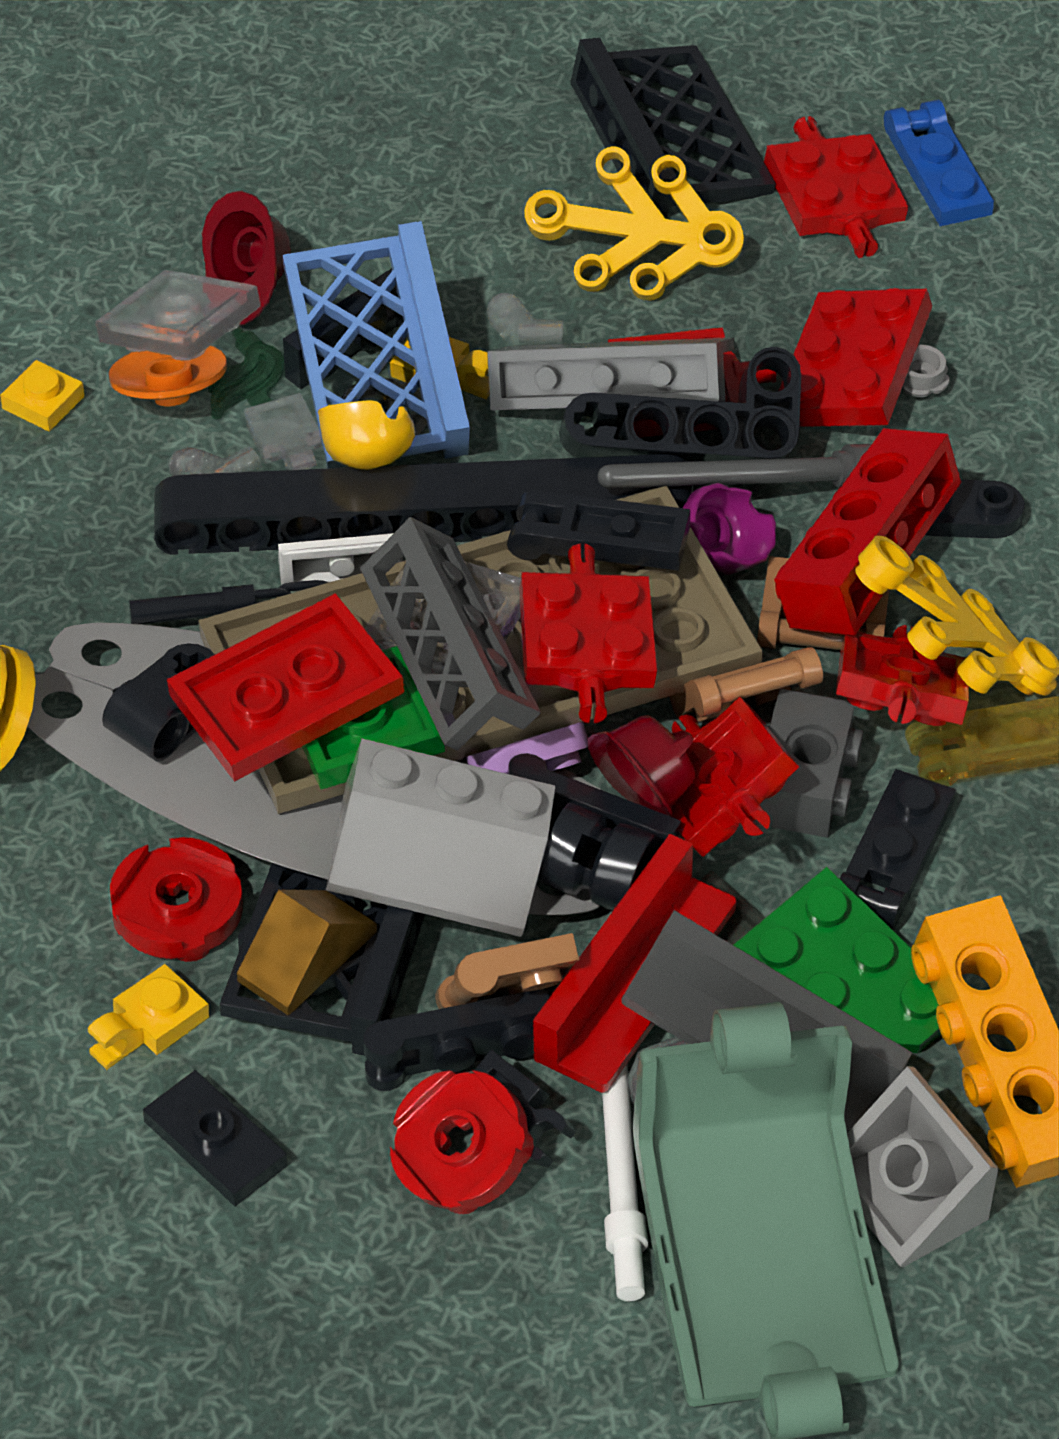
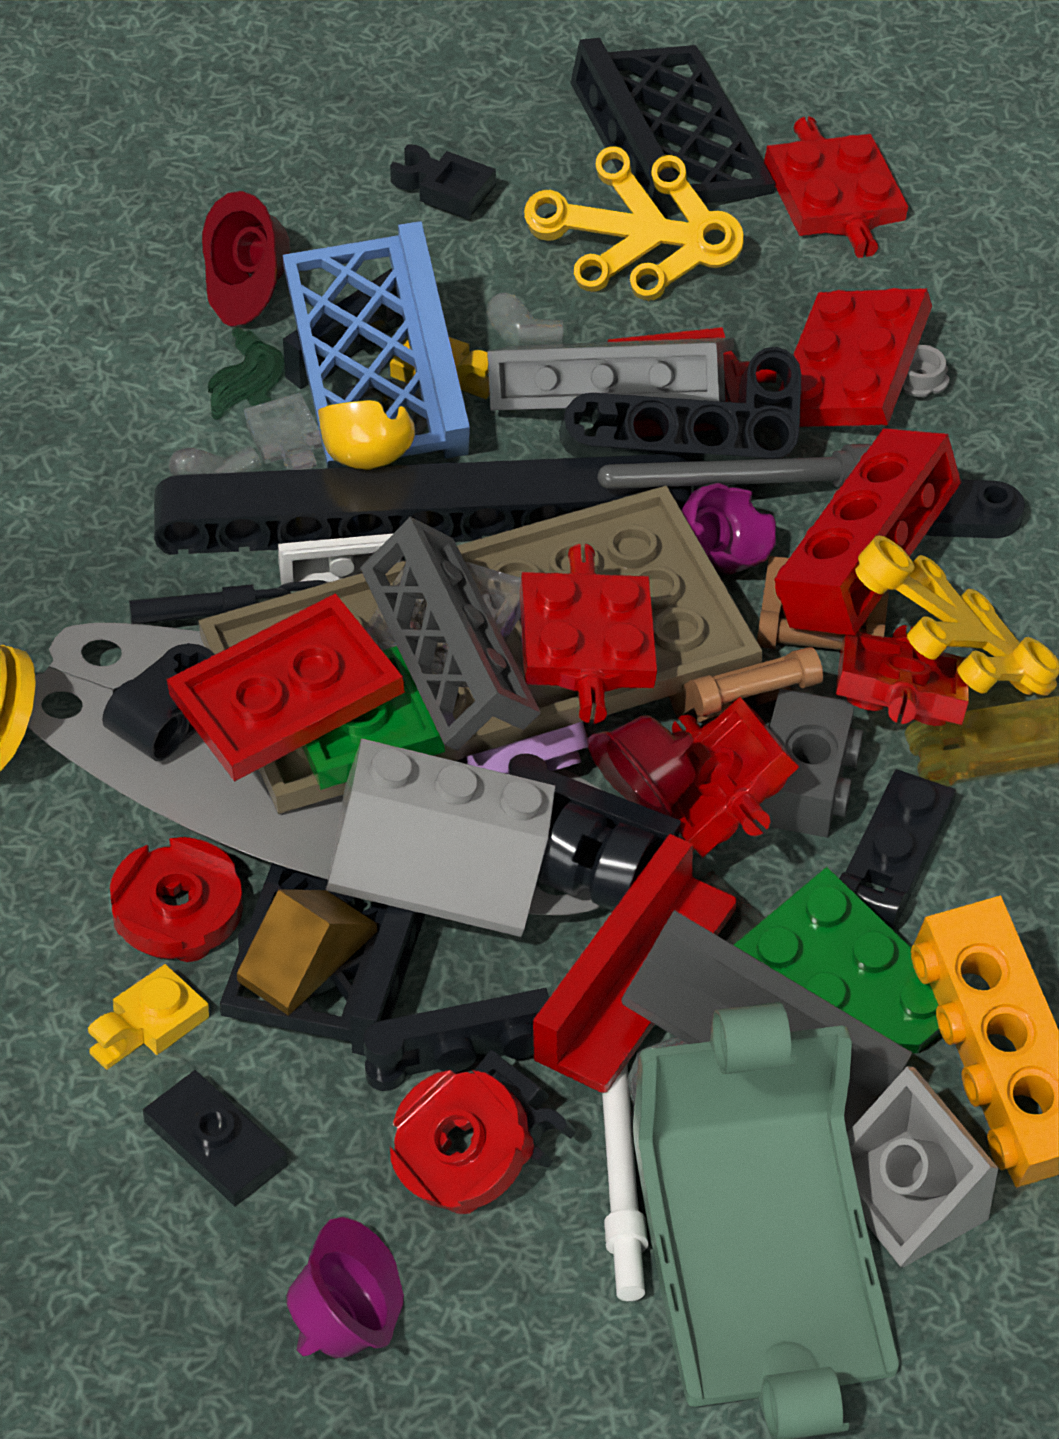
(42, 395): yellow plate -> none
(164, 378): orange dish -> none
(178, 314): clear plate -> none
(346, 1292): none -> magenta piece
(446, 183): none -> black plate
(508, 971): medium nougat plate -> none
(614, 528): black plate -> none
(938, 163): blue plate -> none

